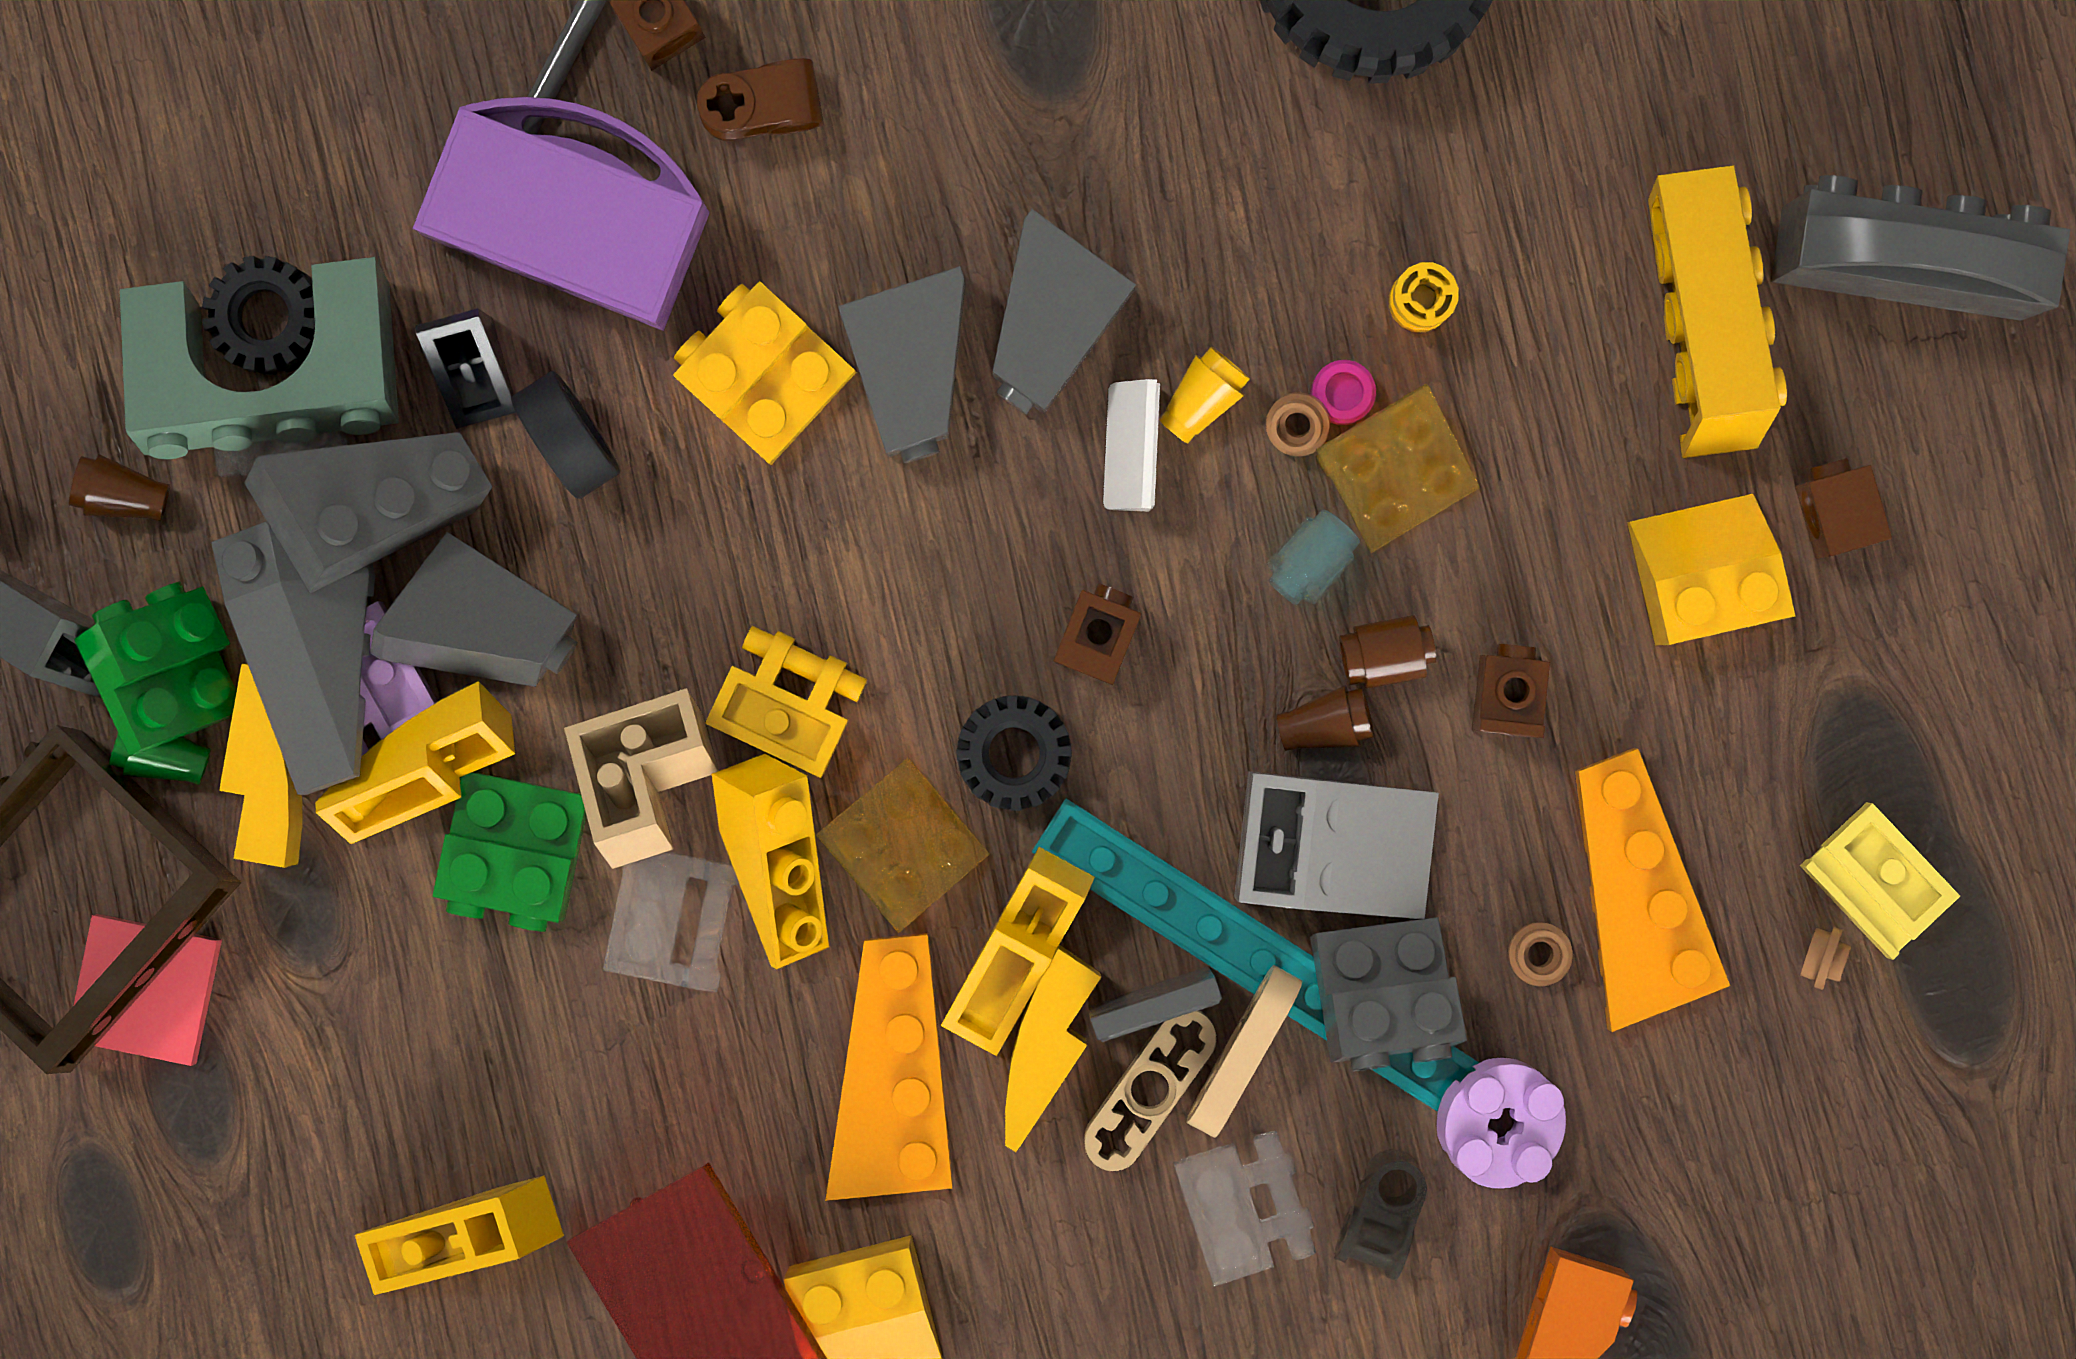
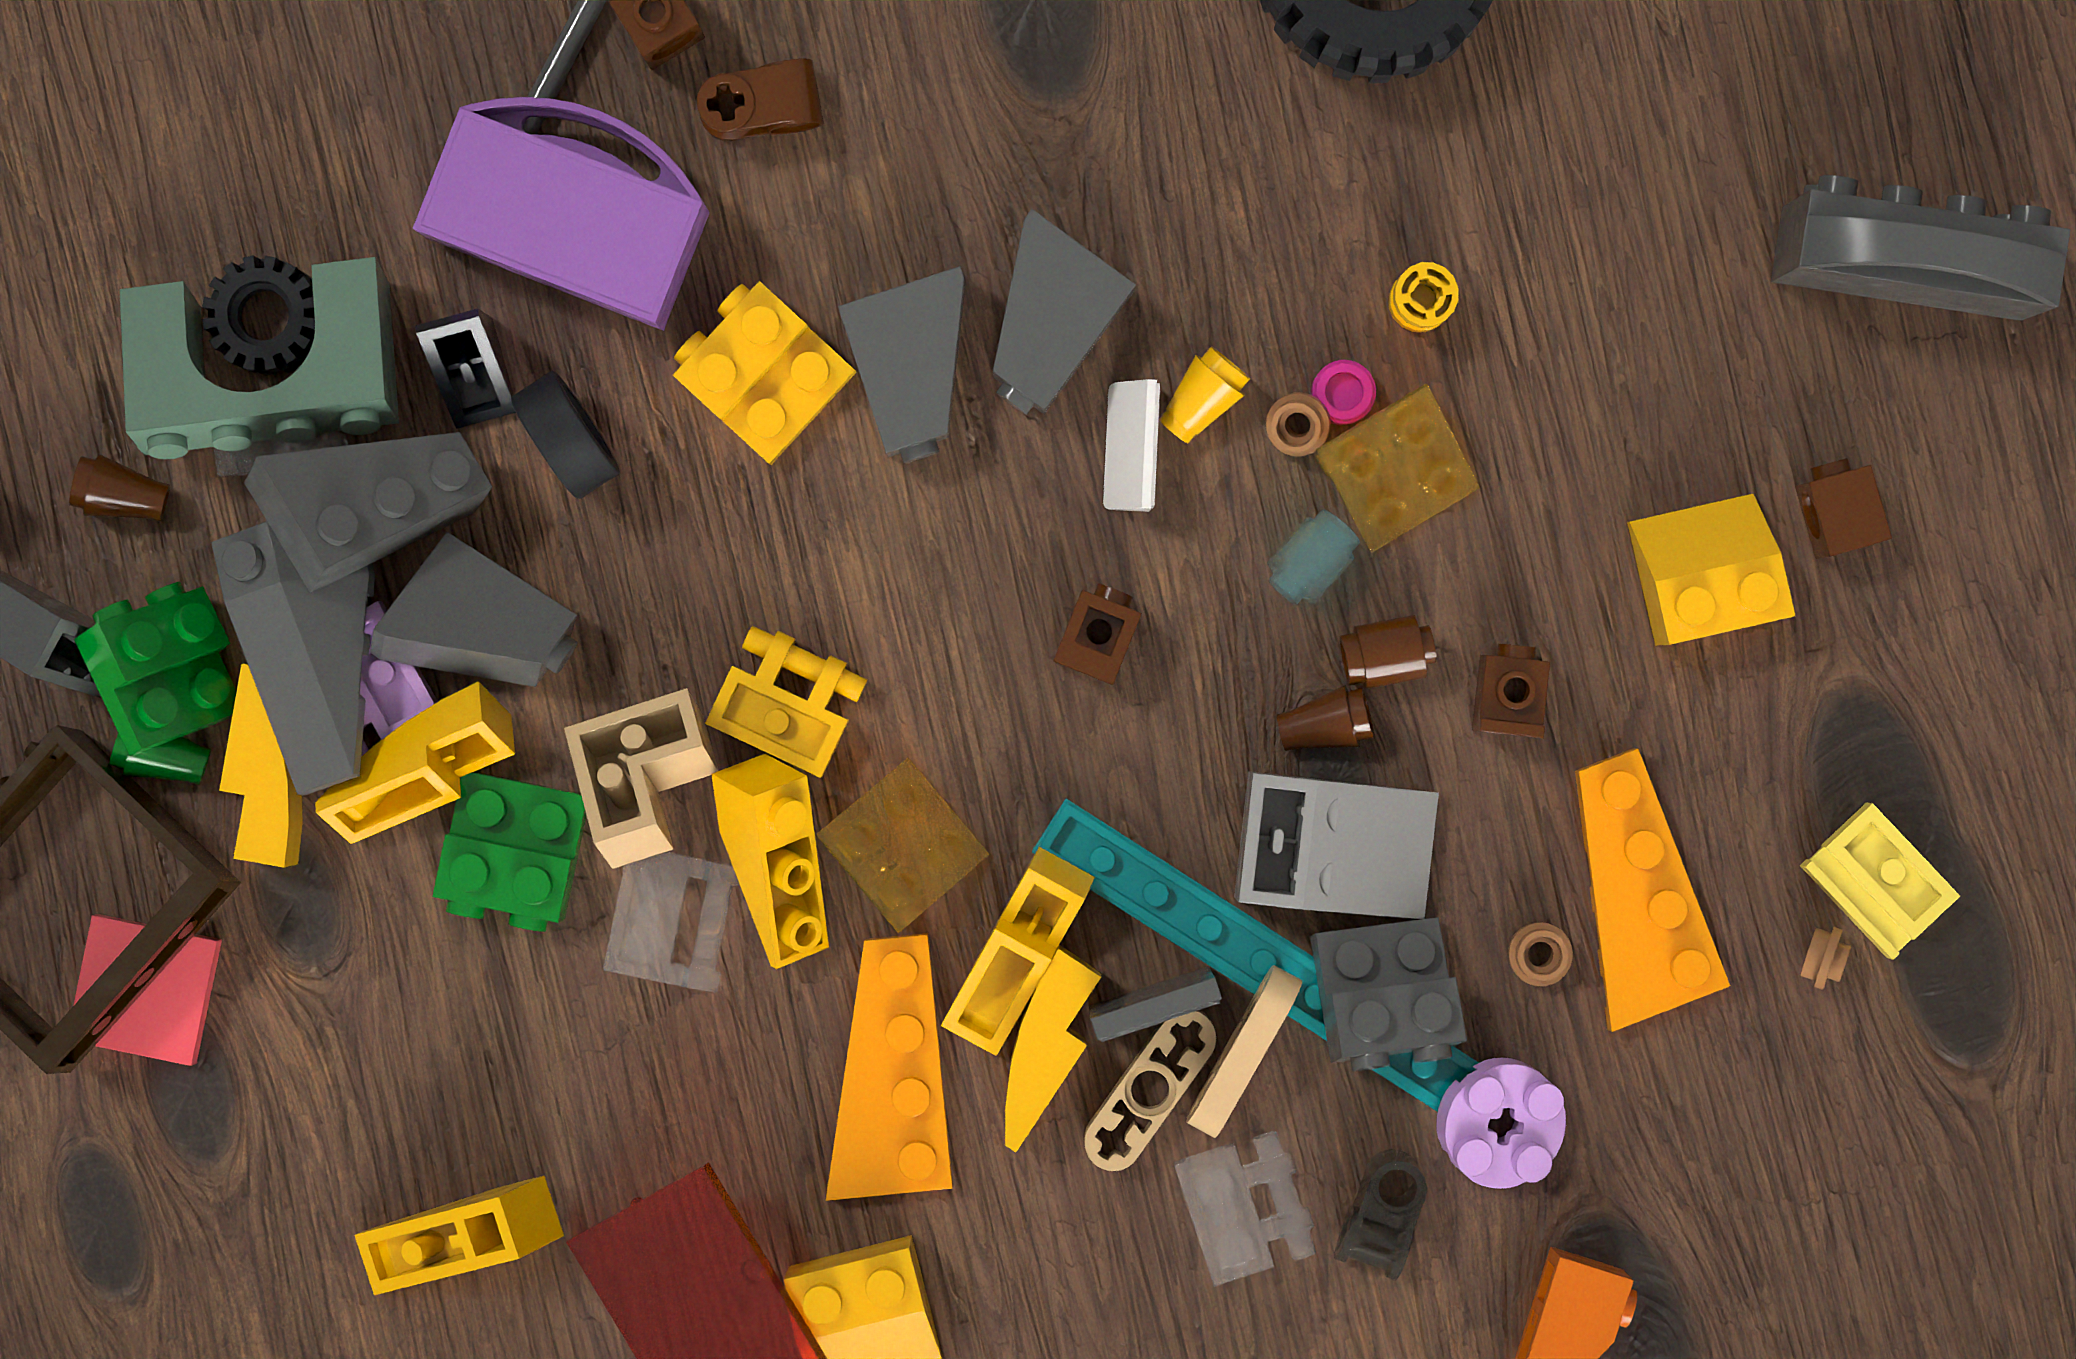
(1007, 791): black tyre -> none
(1715, 310): yellow wedge -> none

